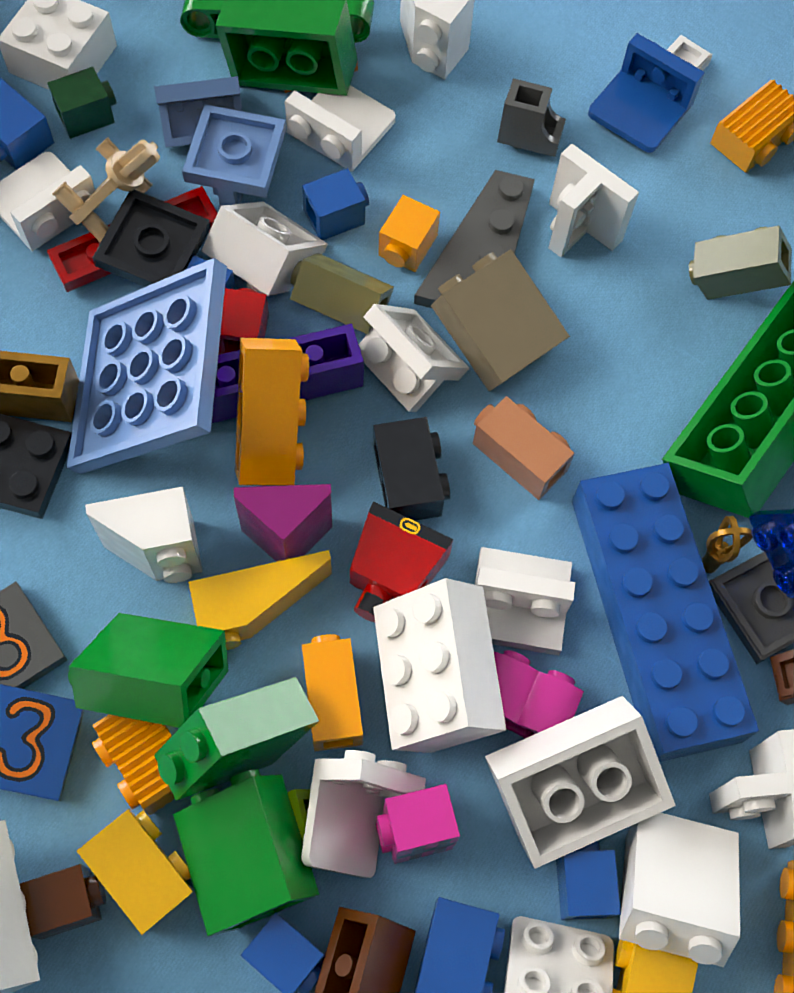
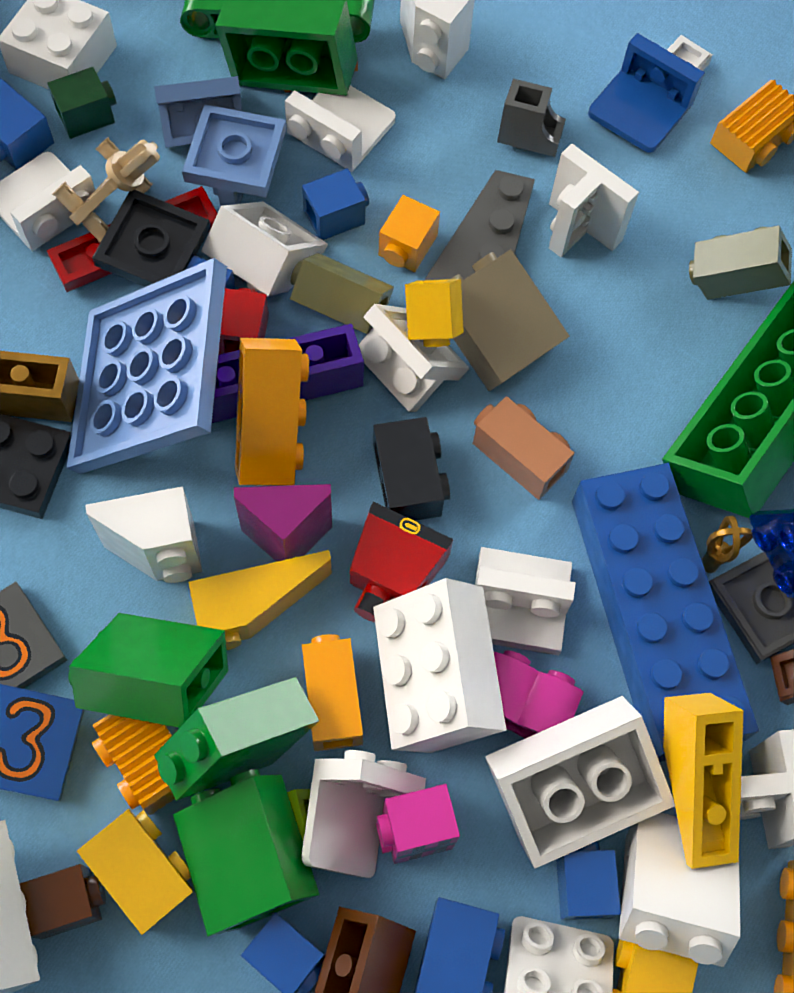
(434, 311): none -> yellow brick
(705, 775): none -> yellow slope

